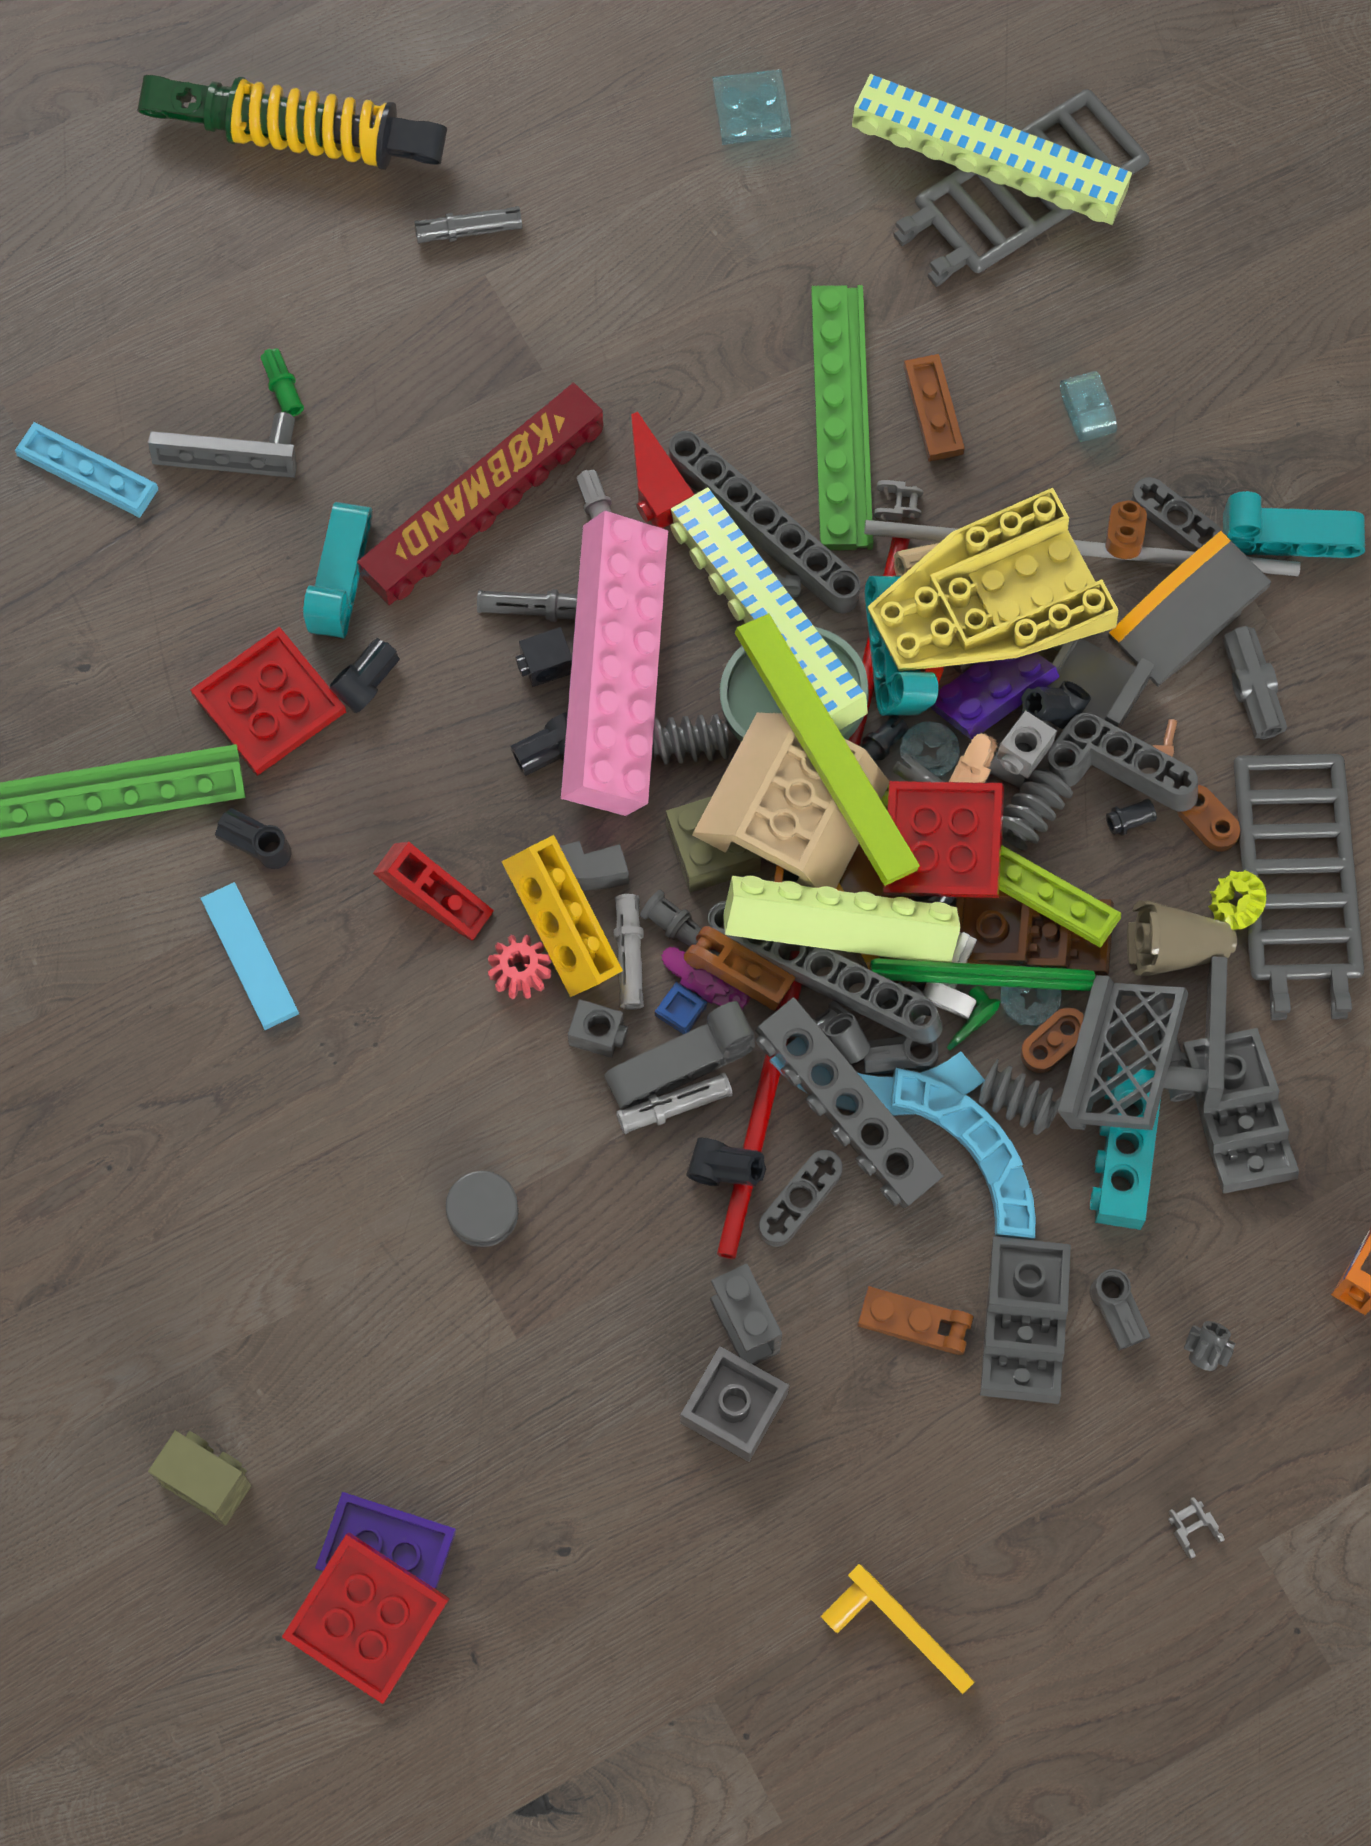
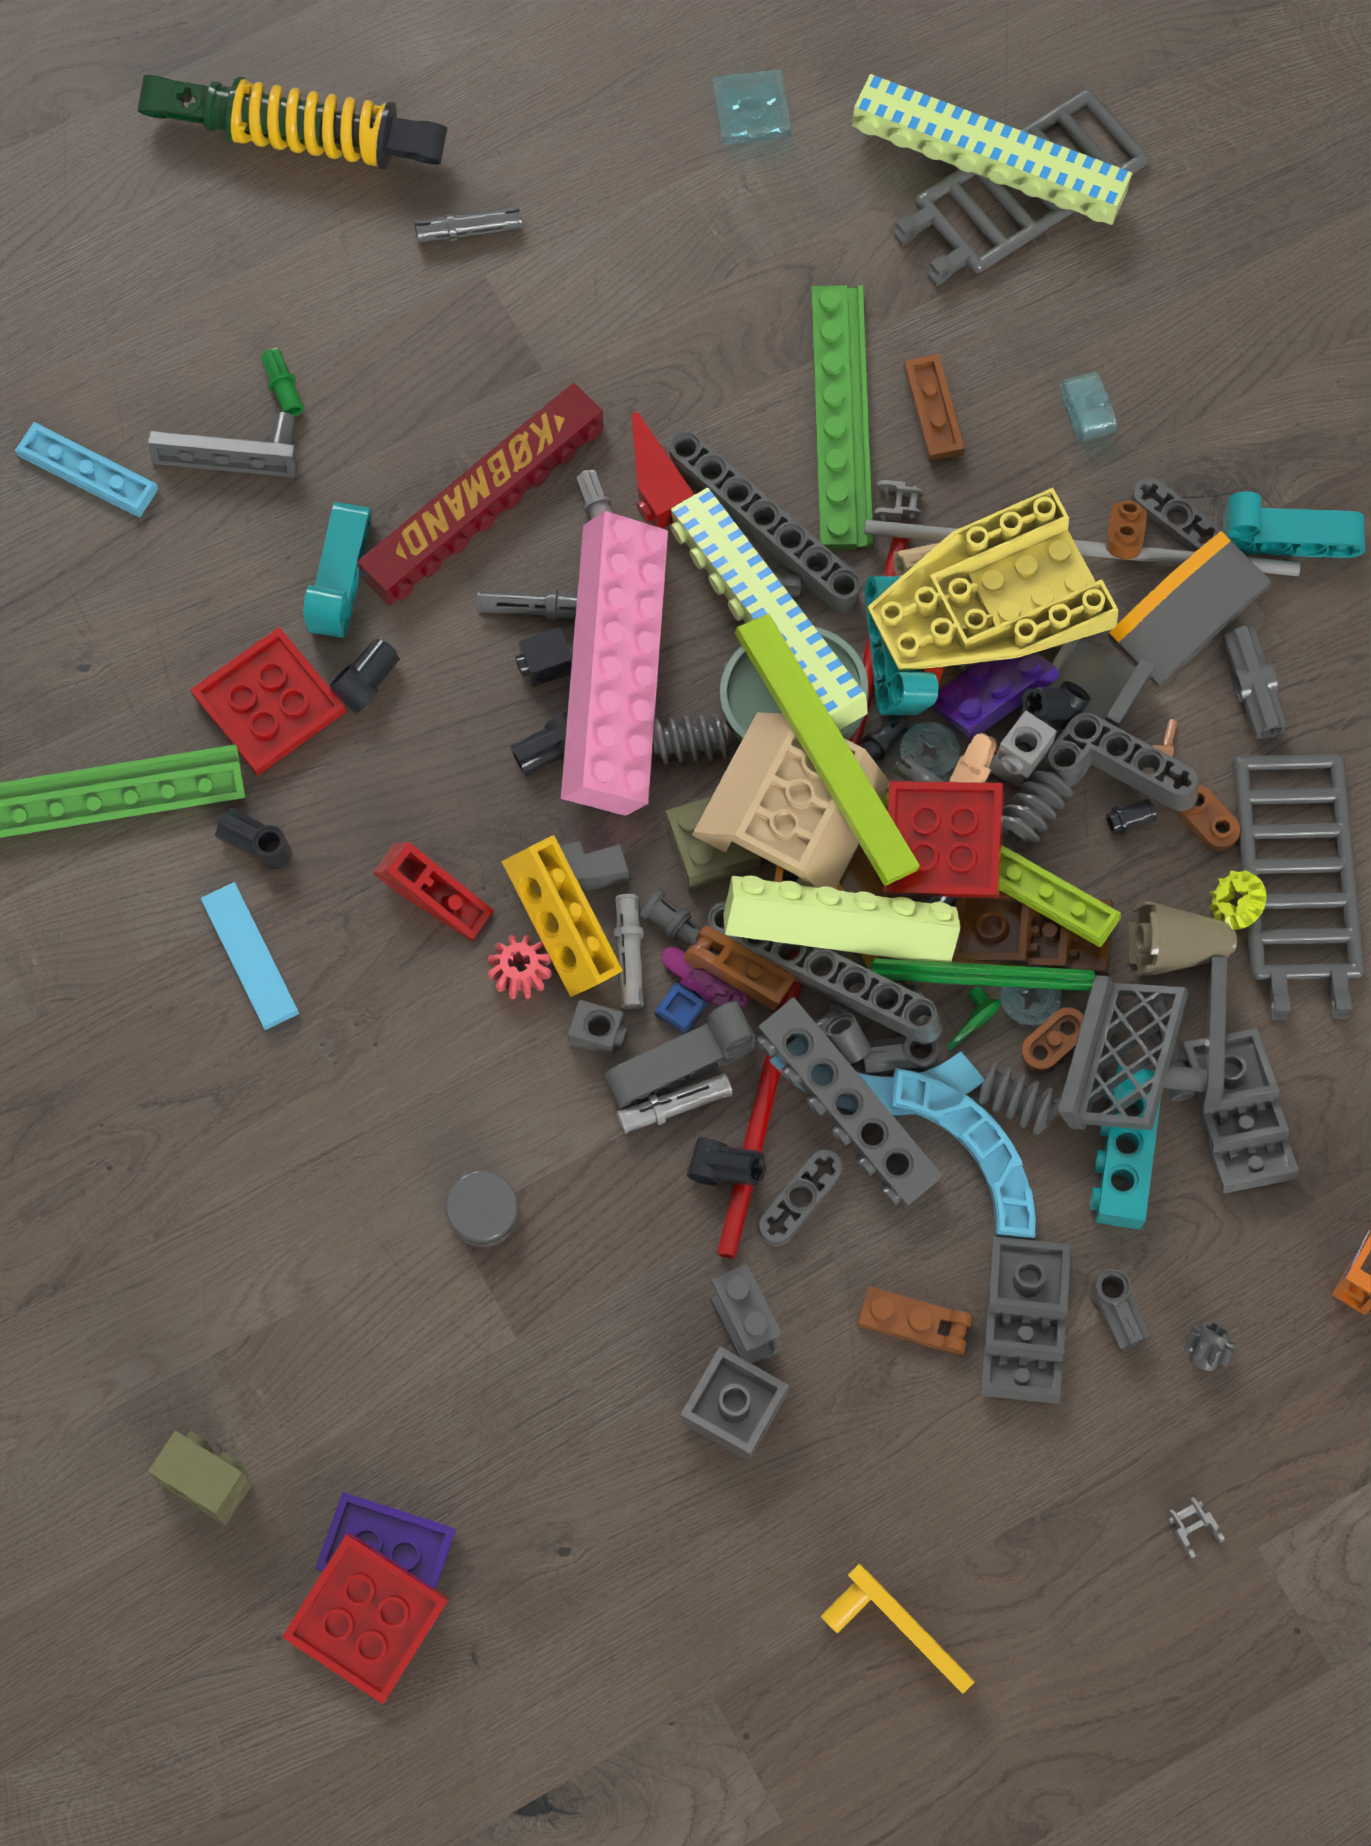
(945, 994): white piece -> none

